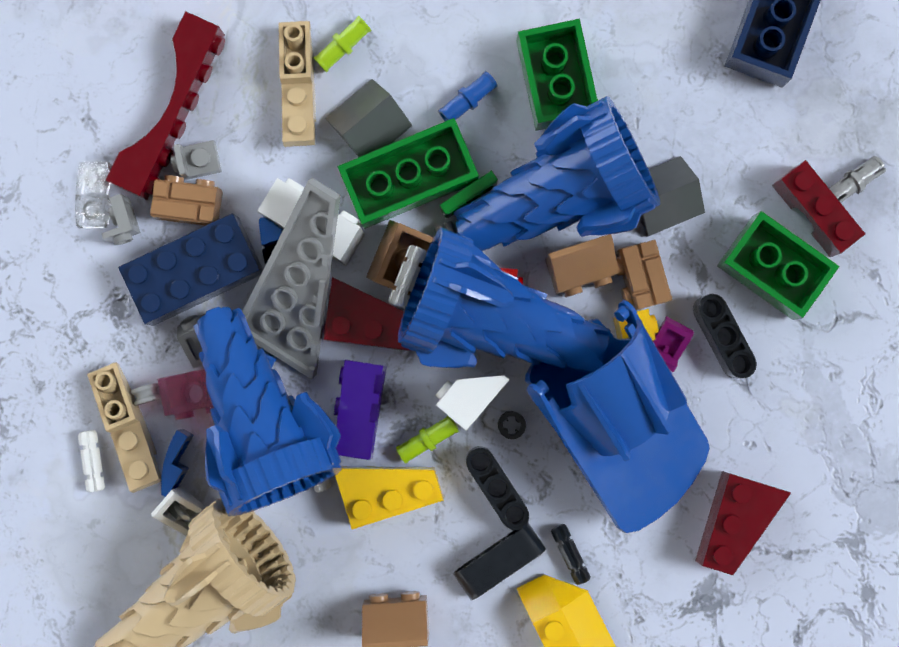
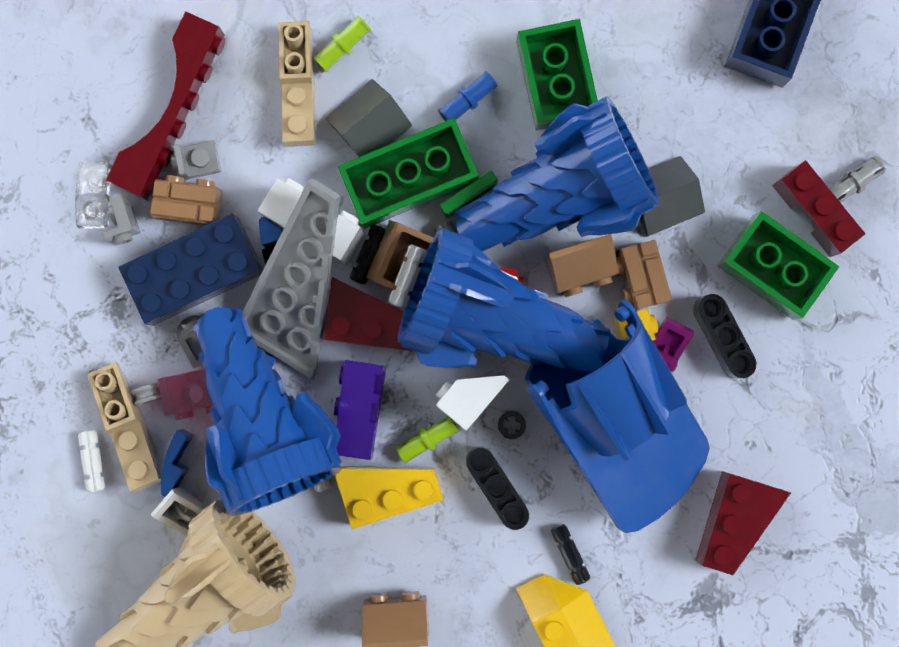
(367, 254): none -> black axle
(499, 561): black beam -> none

